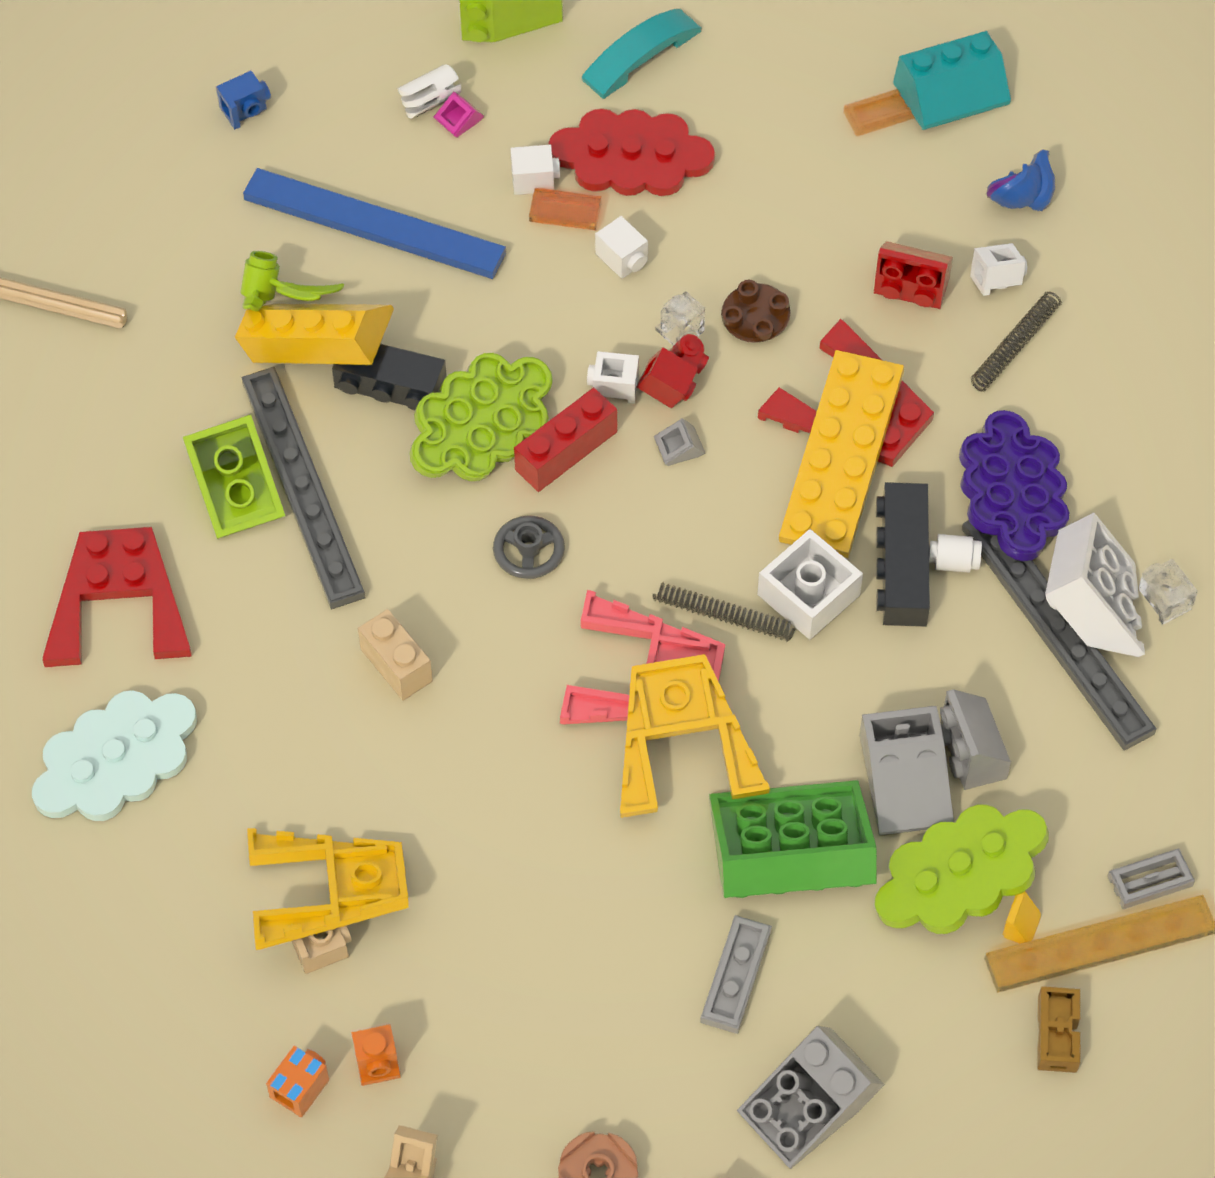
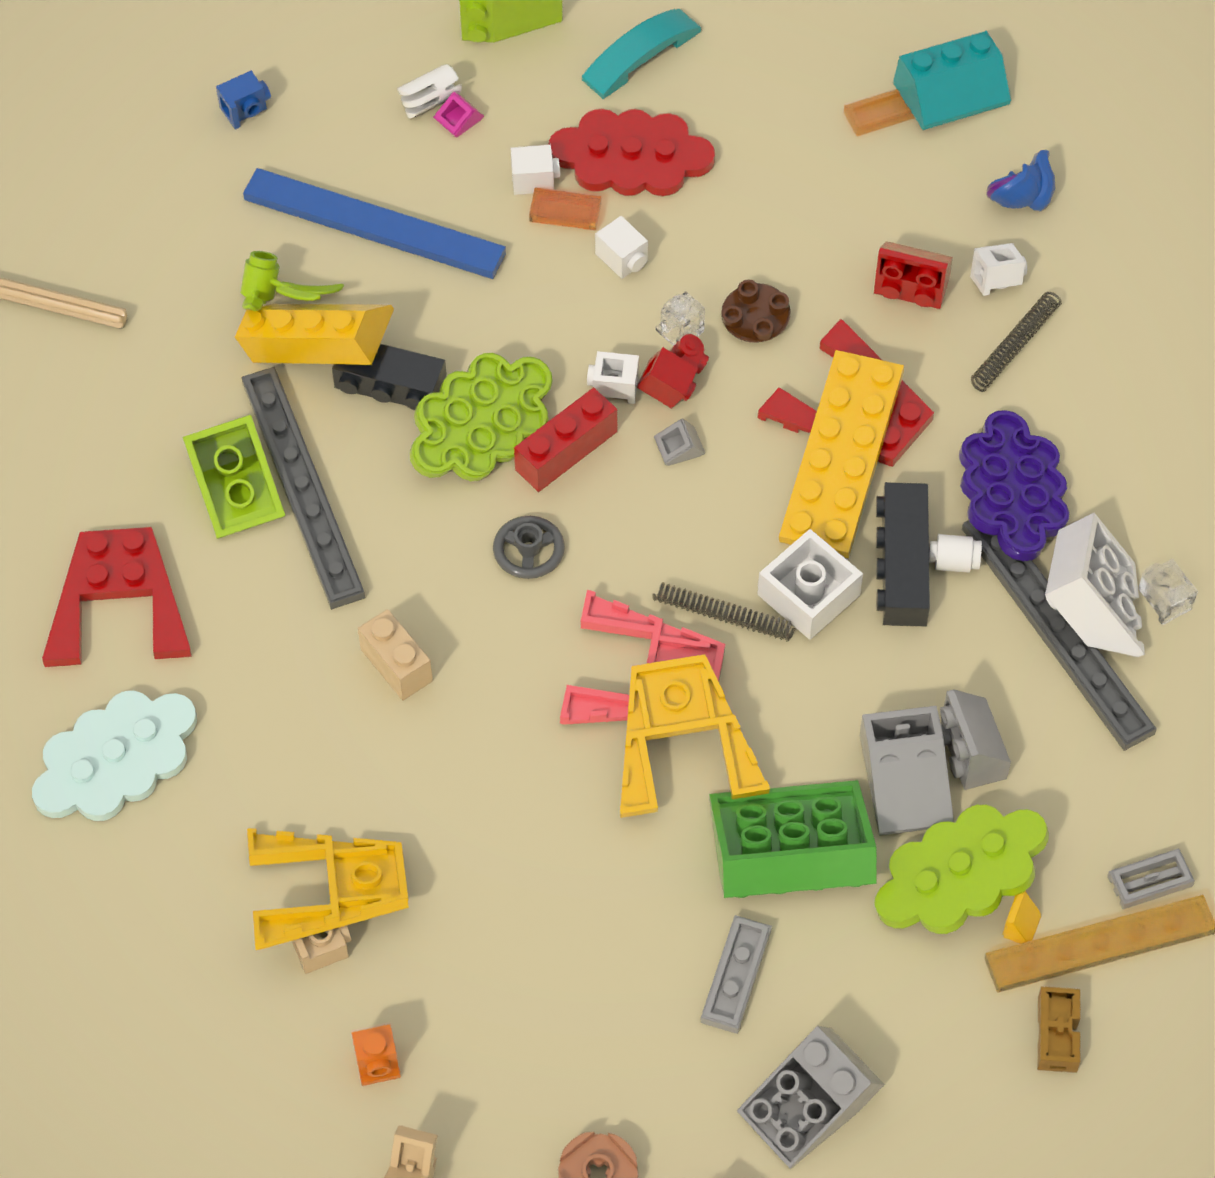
(298, 1080): orange brick -> none

